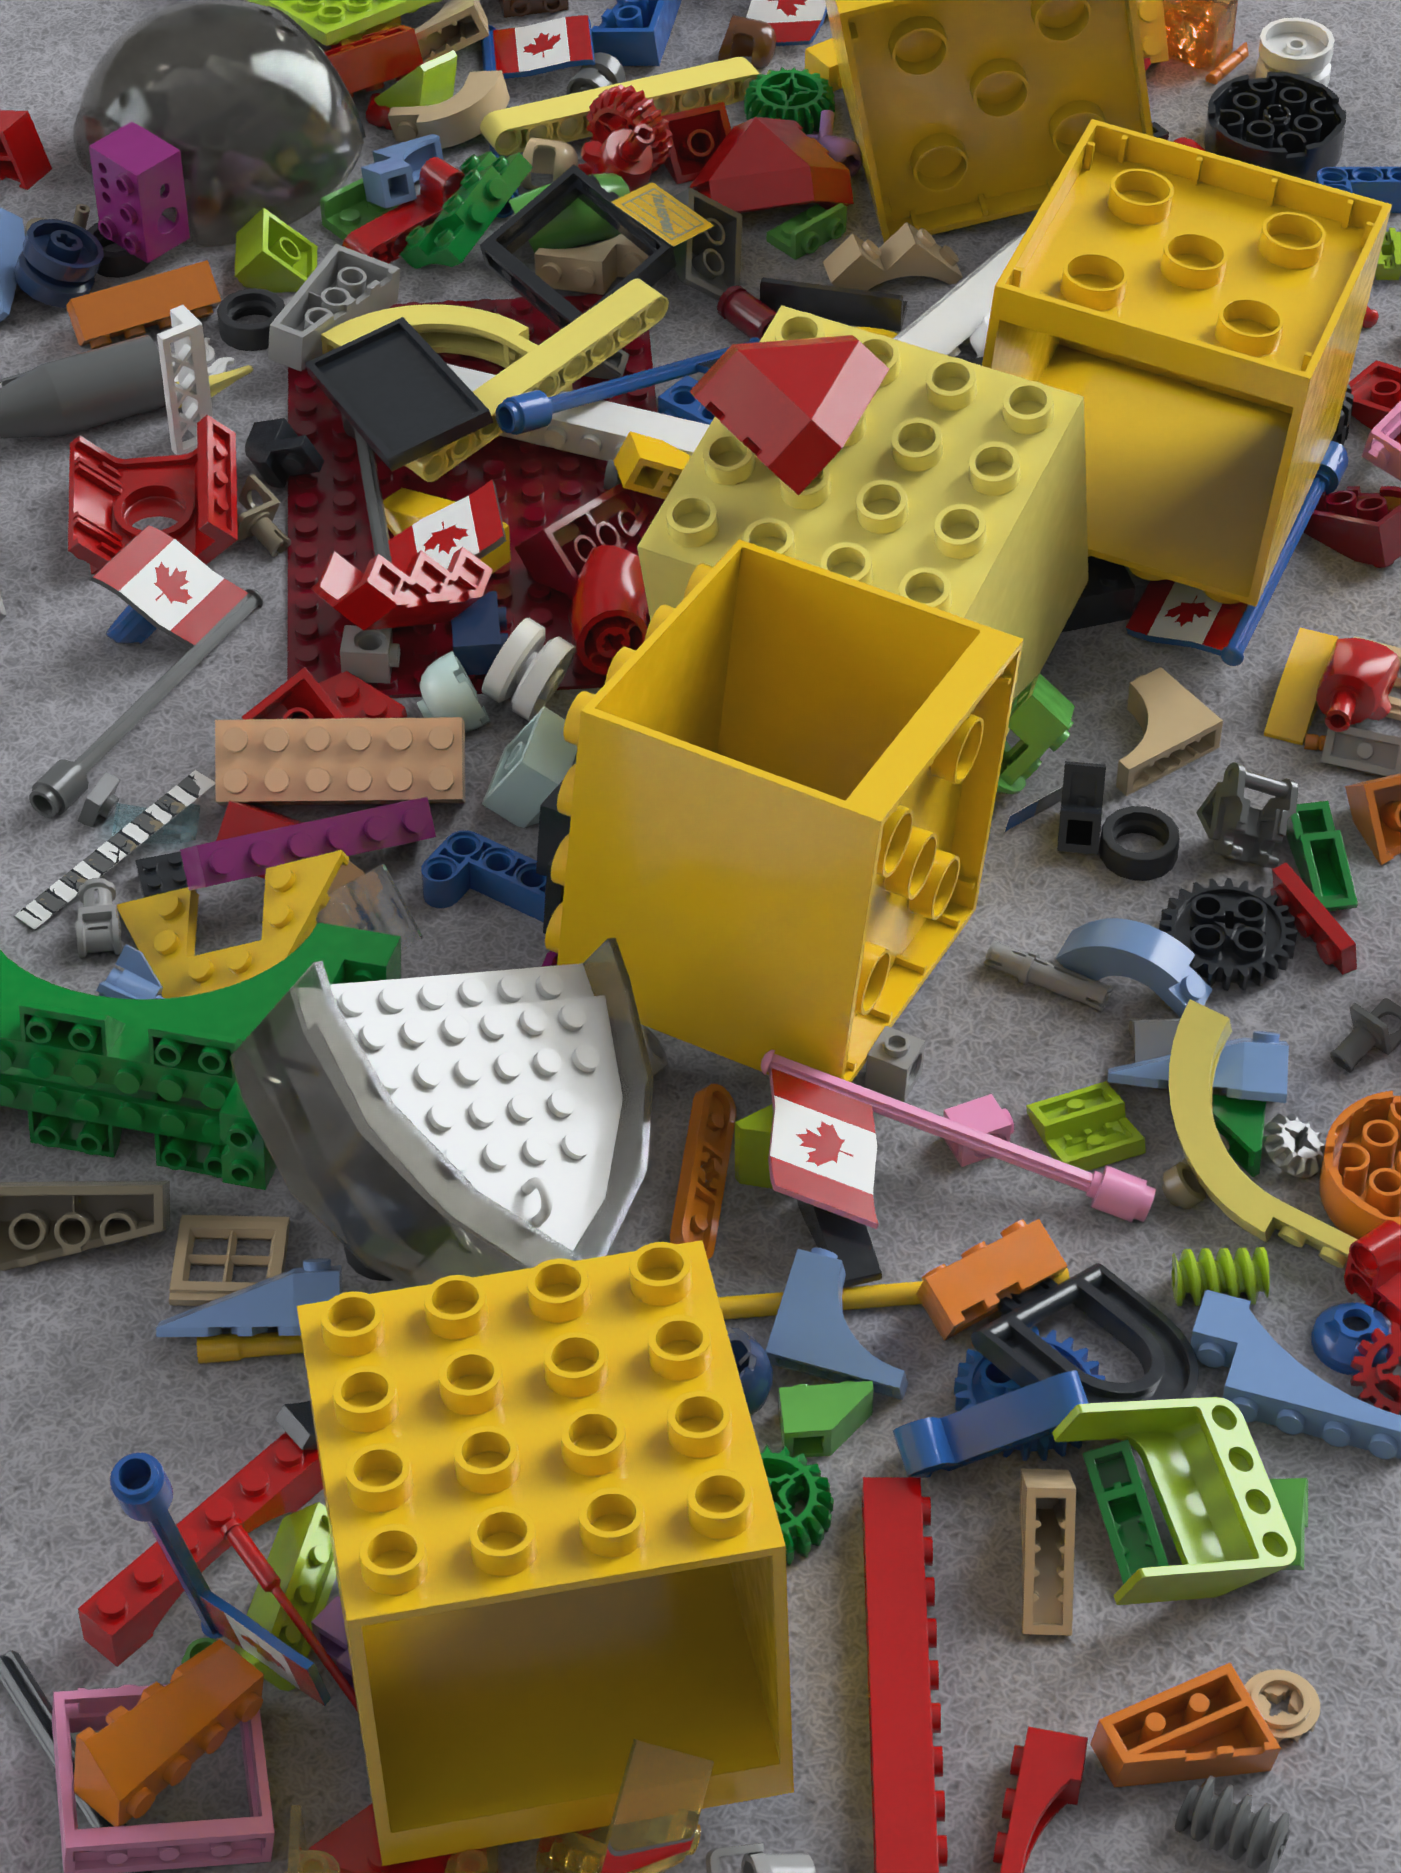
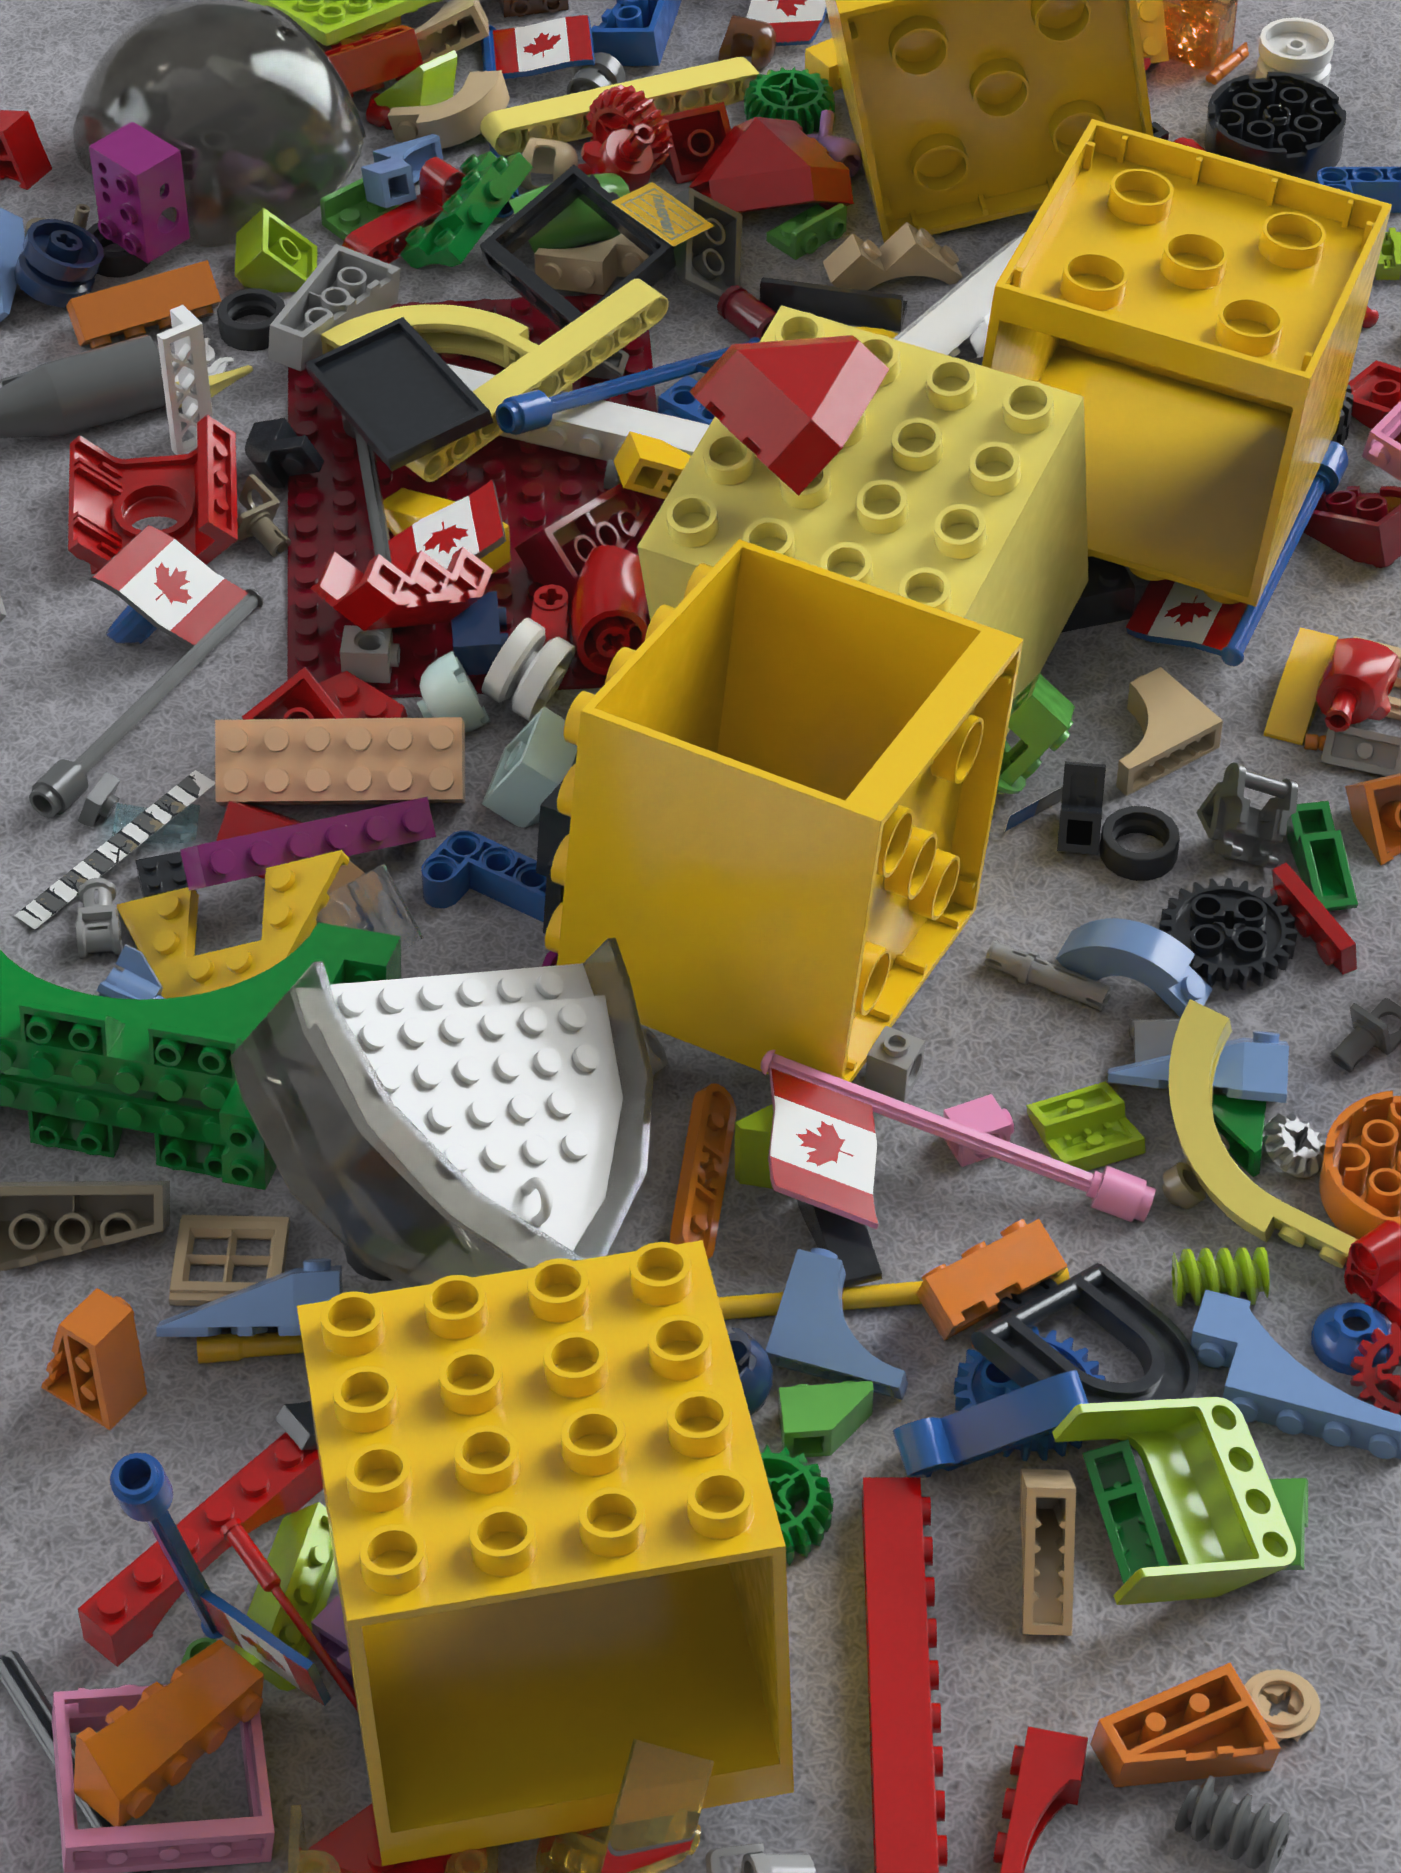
(98, 1360): none -> orange wedge
(551, 611): none -> red piece

